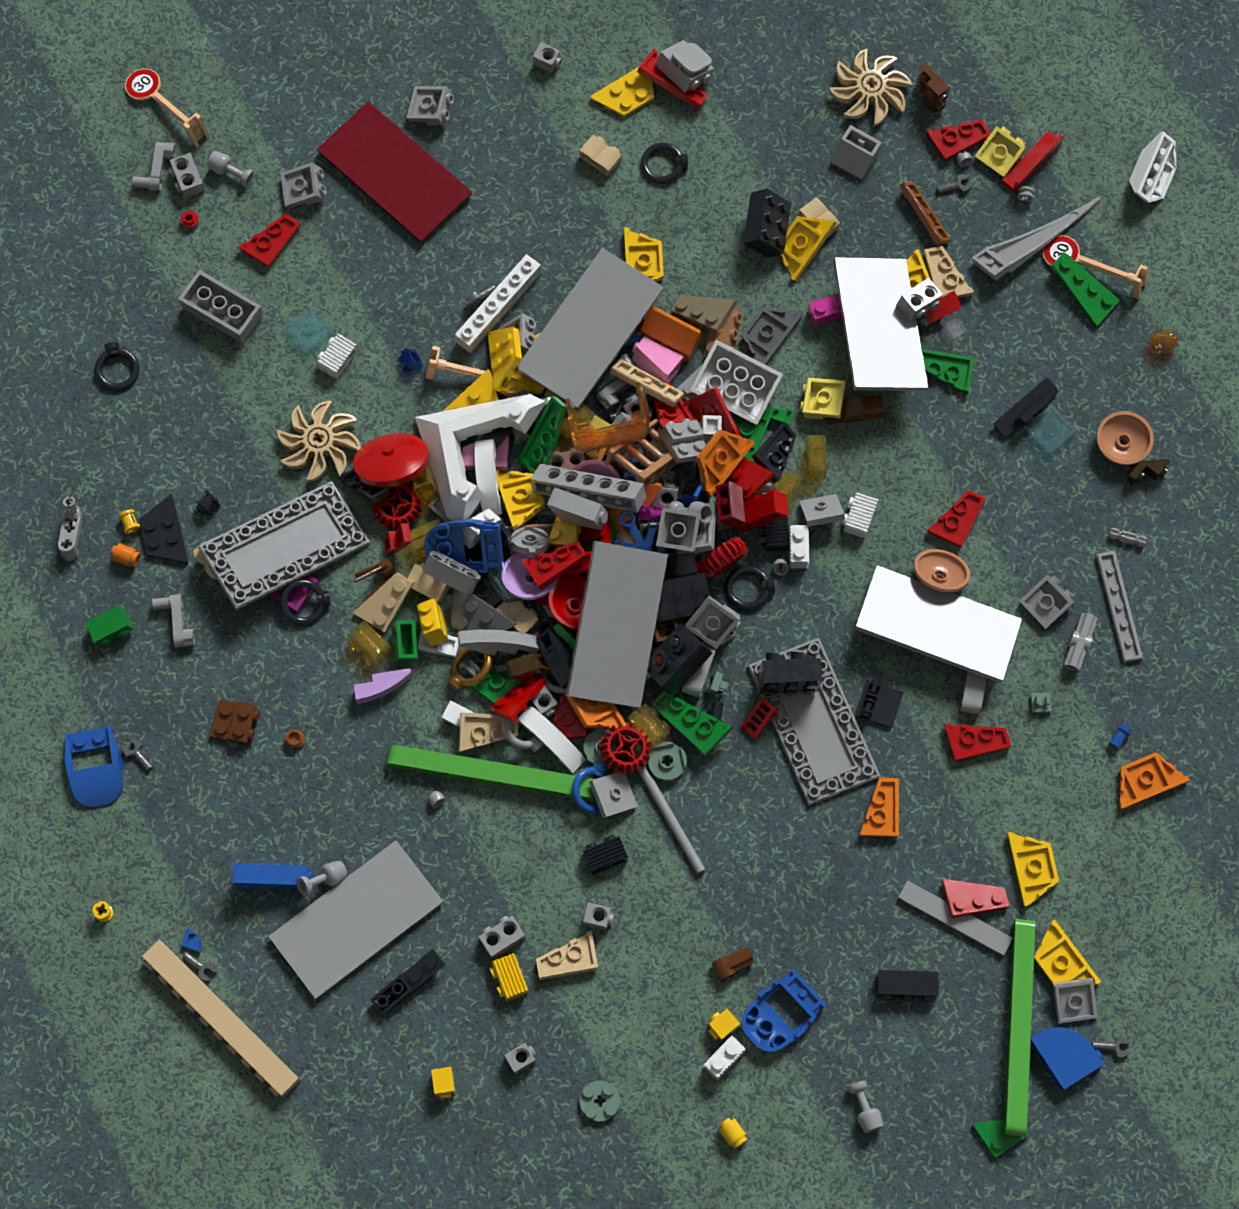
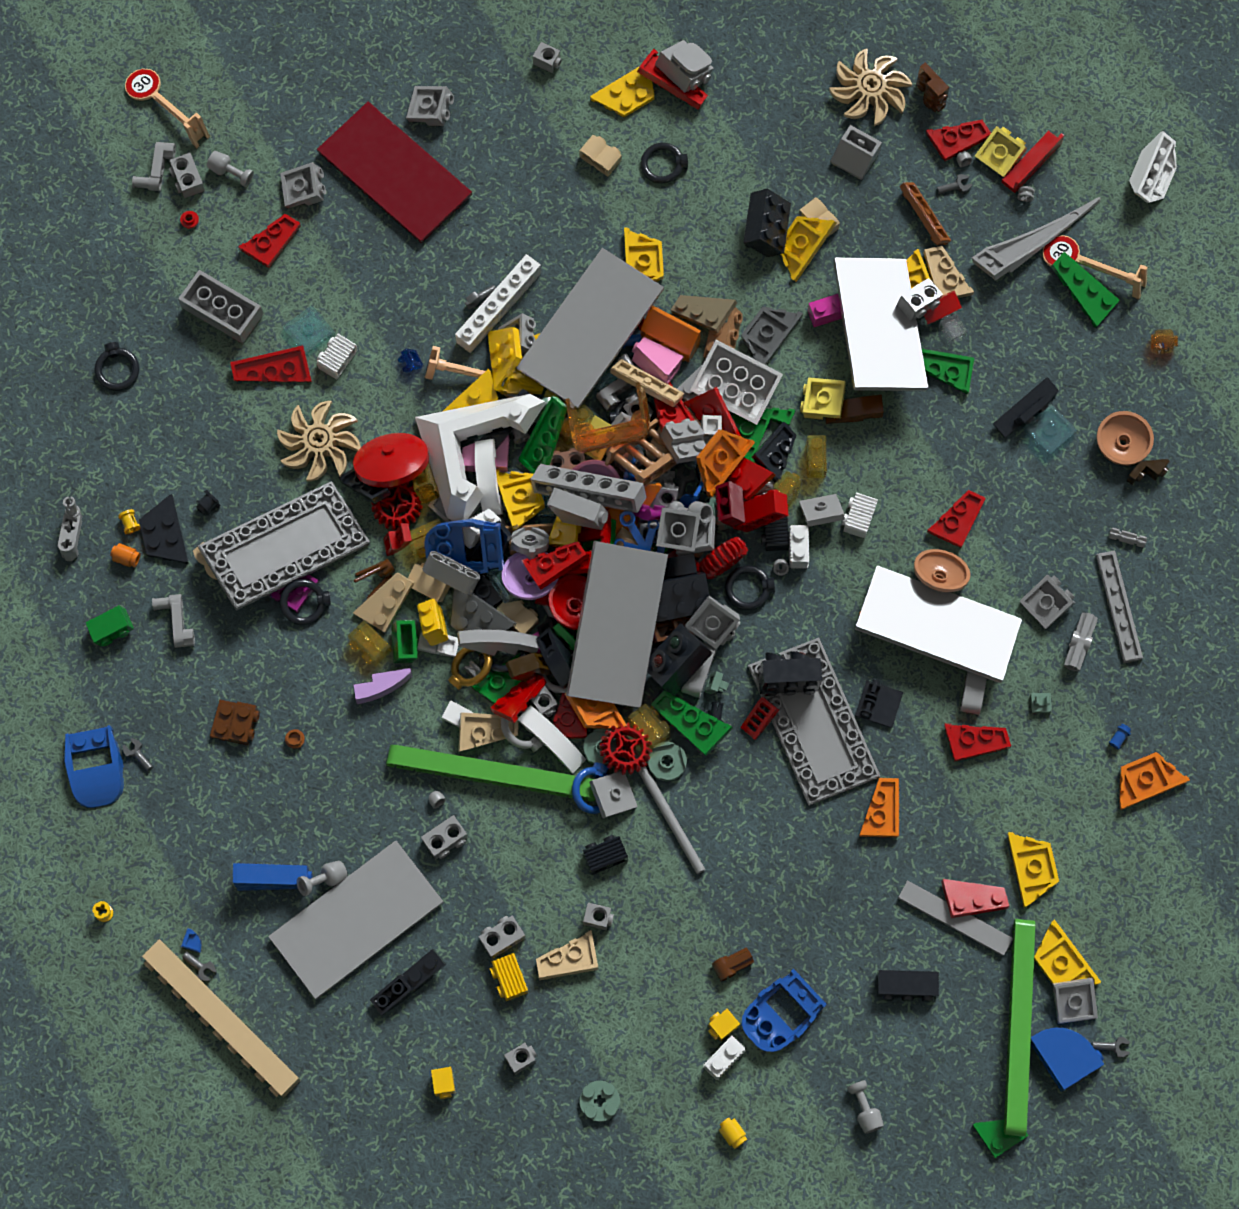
(278, 366): none -> red wing
(440, 833): none -> light grey brick

